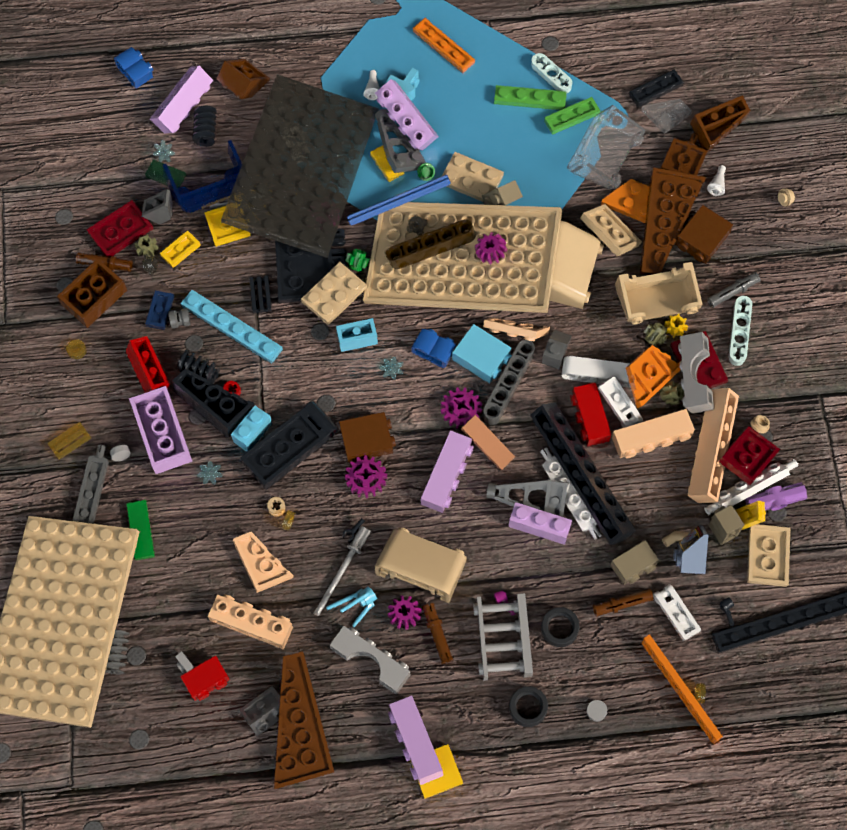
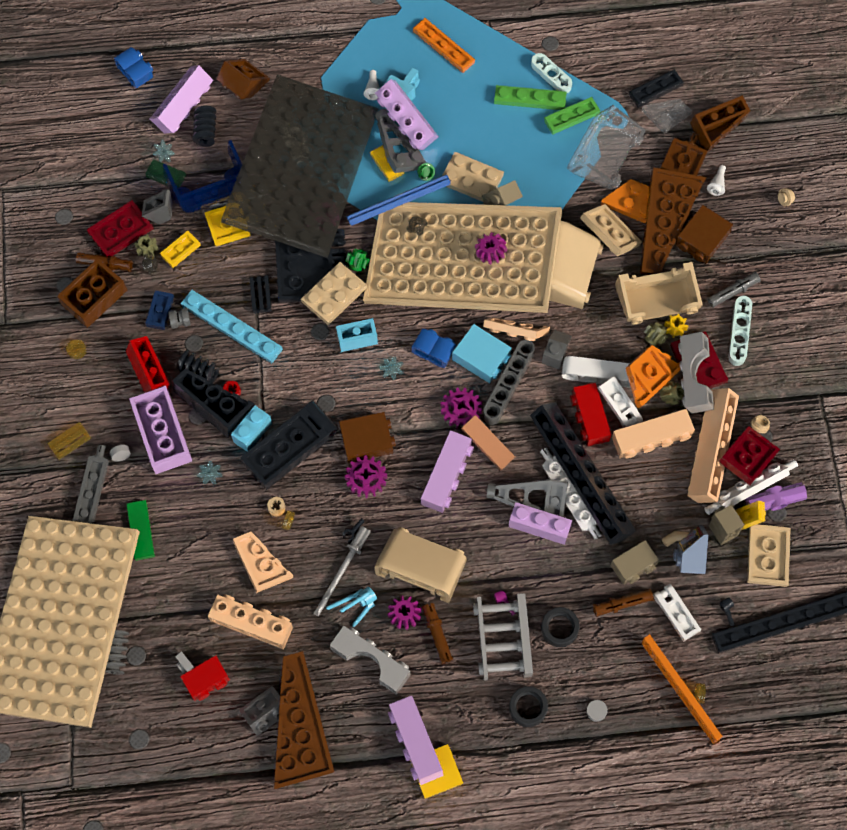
(437, 237): dark brown beam -> none

